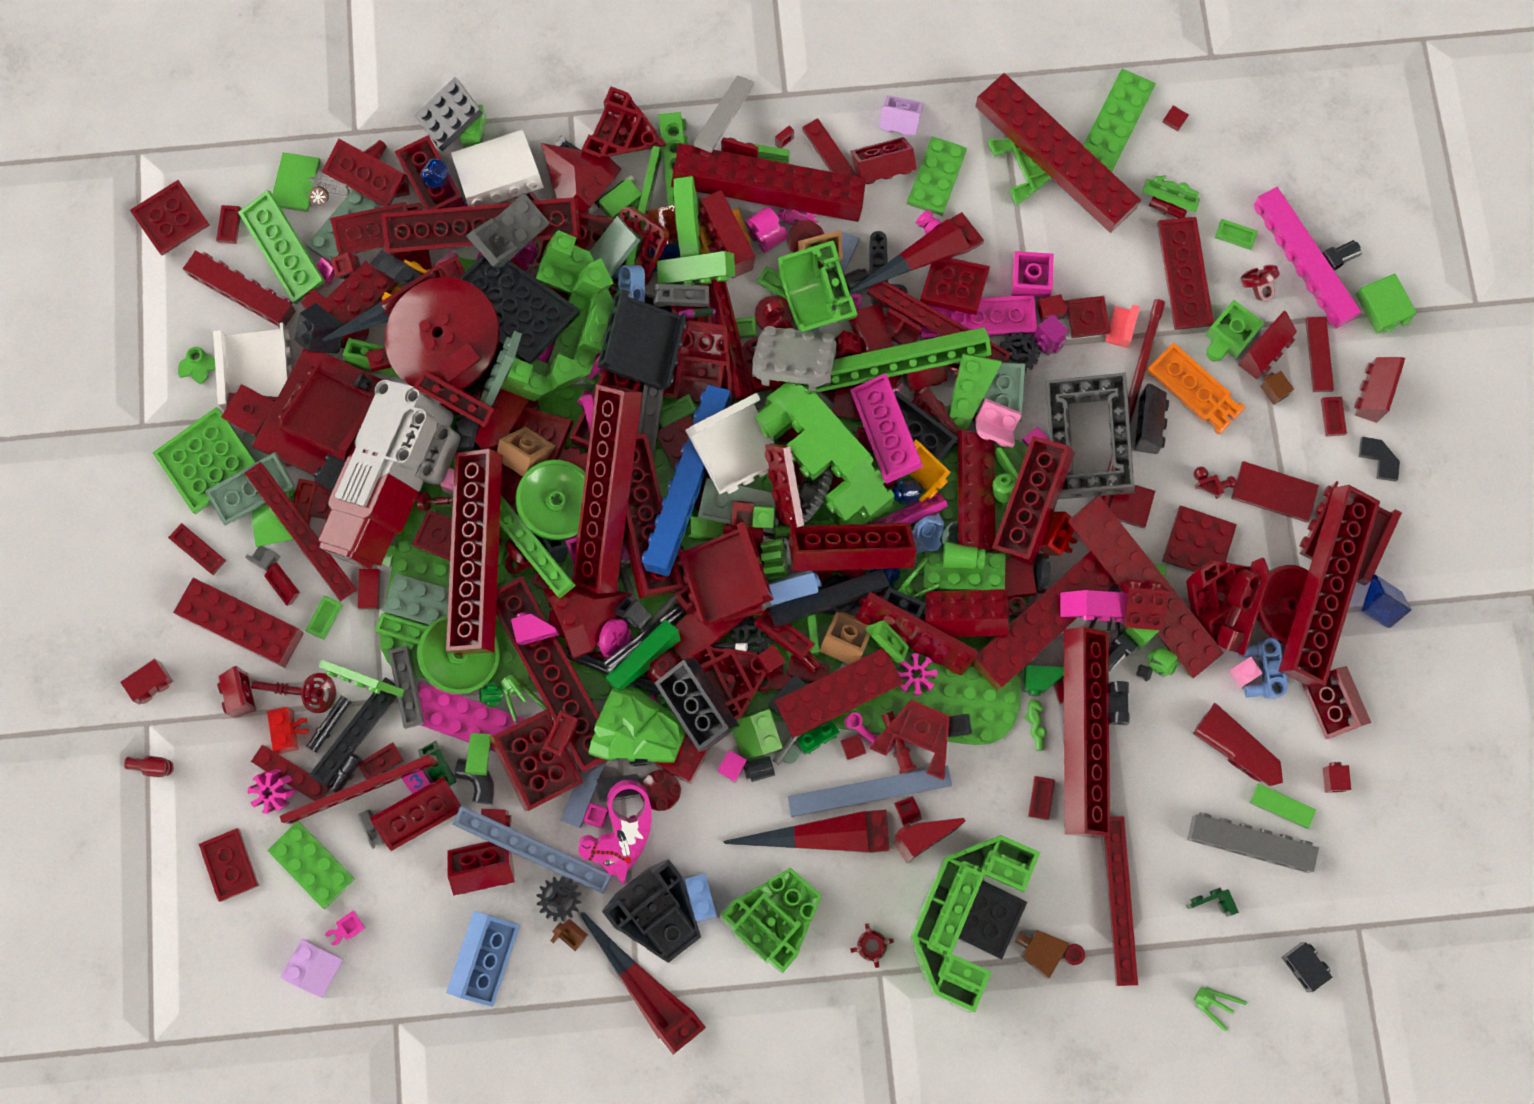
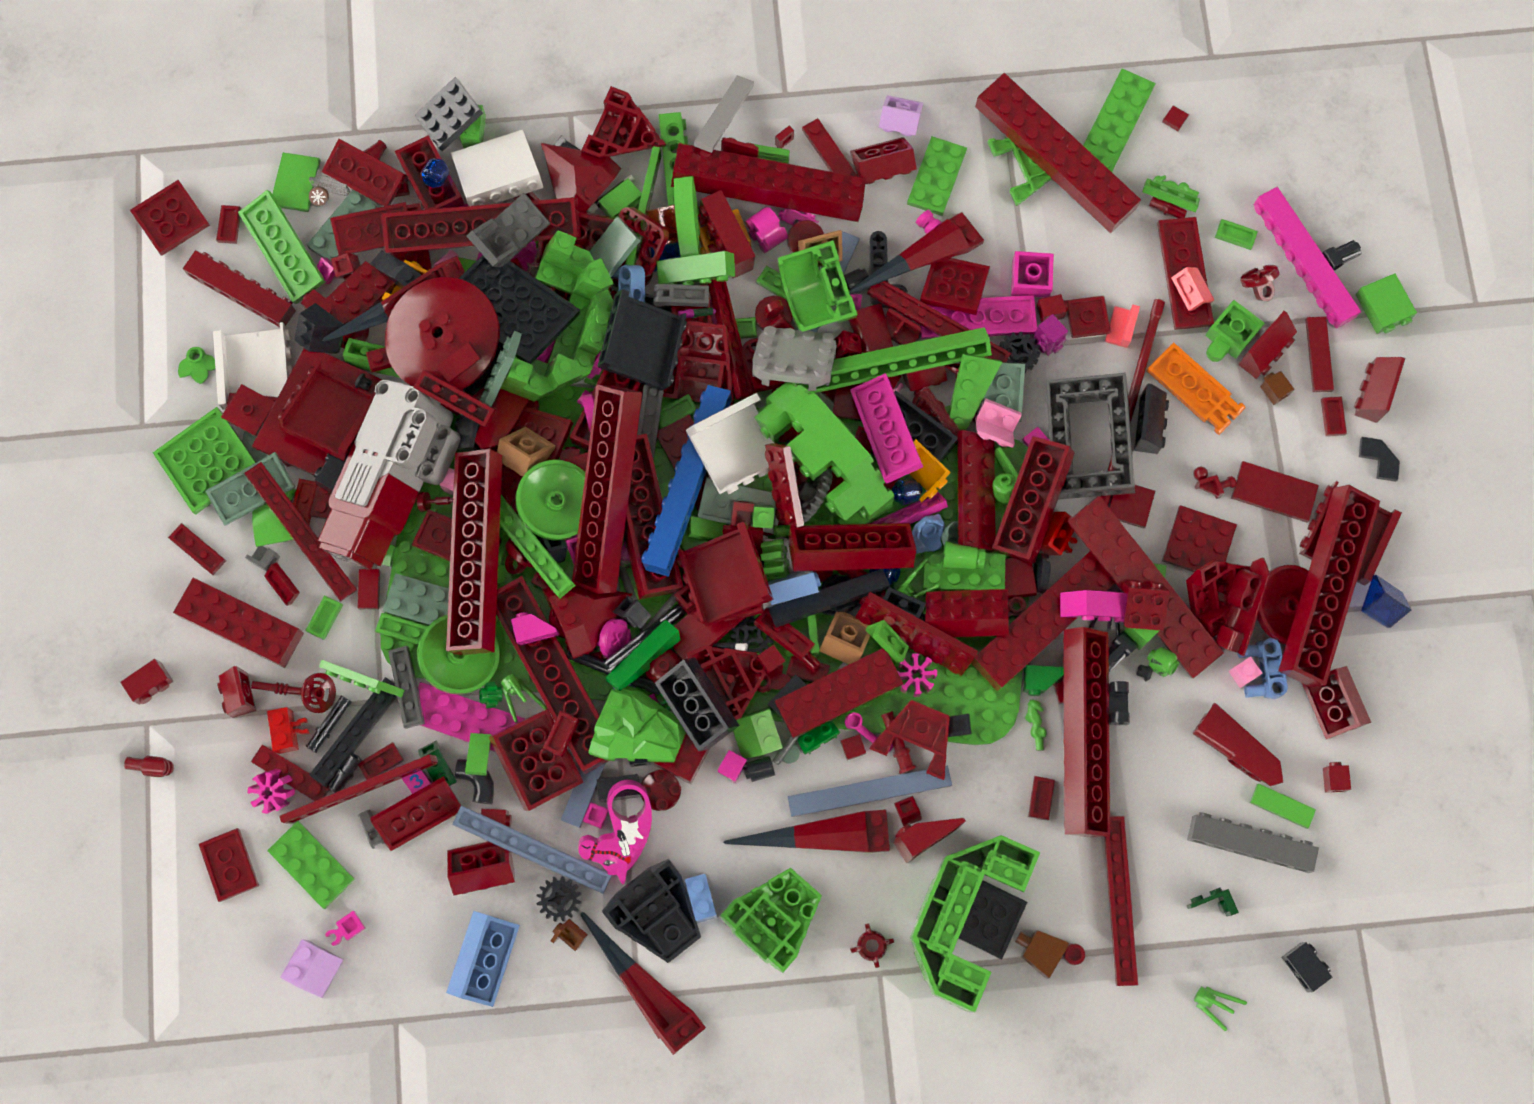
(1192, 288): none -> coral panel

